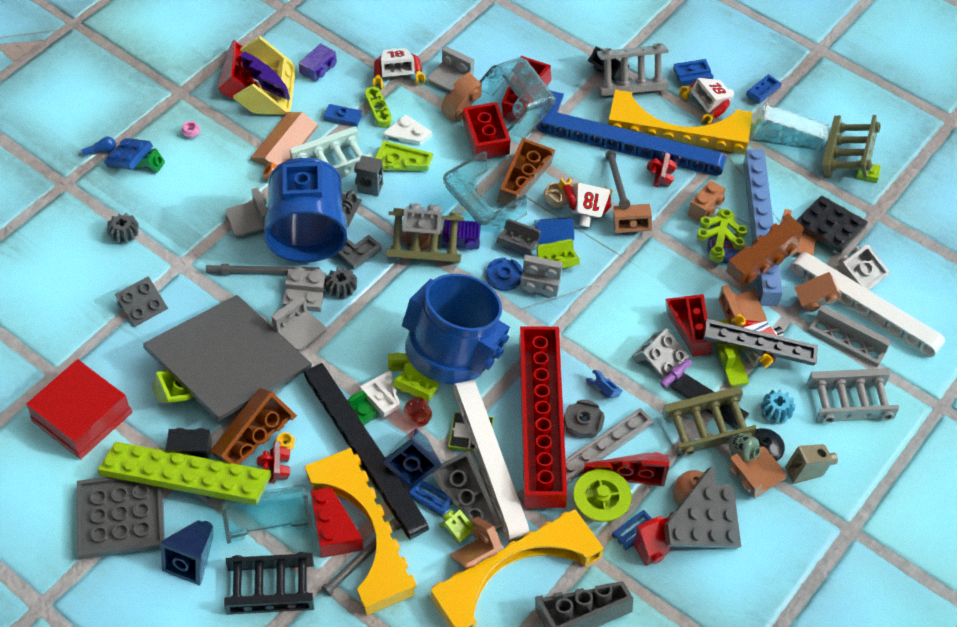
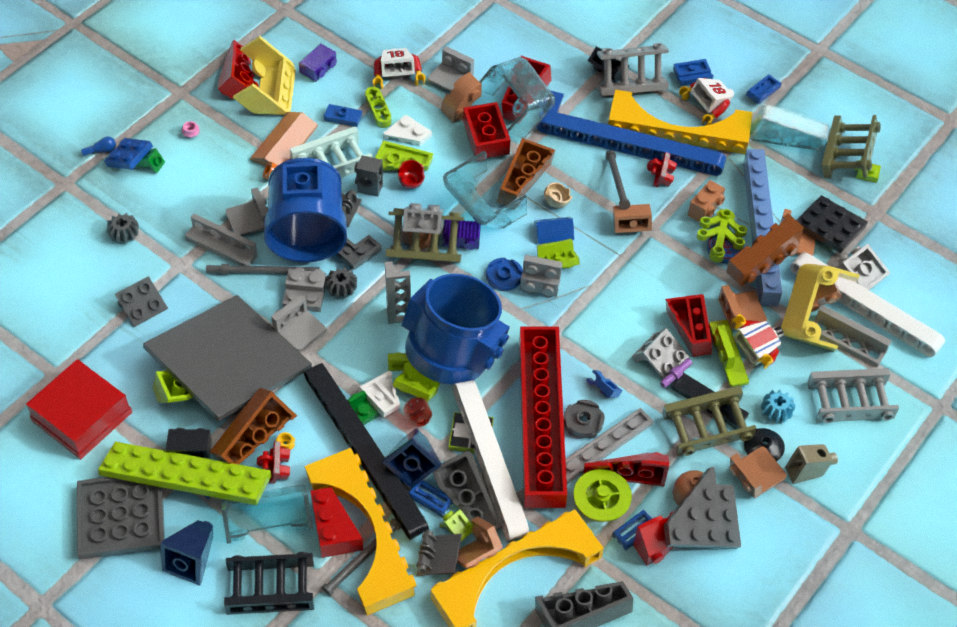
(220, 242): none -> light grey fence
(265, 75): dark purple slope -> none
(392, 296): none -> light grey fence
(411, 174): none -> red hair
(438, 554): none -> dark grey hinge
(519, 237): dark grey bracket -> none
(586, 200): torso -> none
(745, 446): sand green head -> none
(760, 342): plate -> none
(795, 322): none -> light yellow windscreen

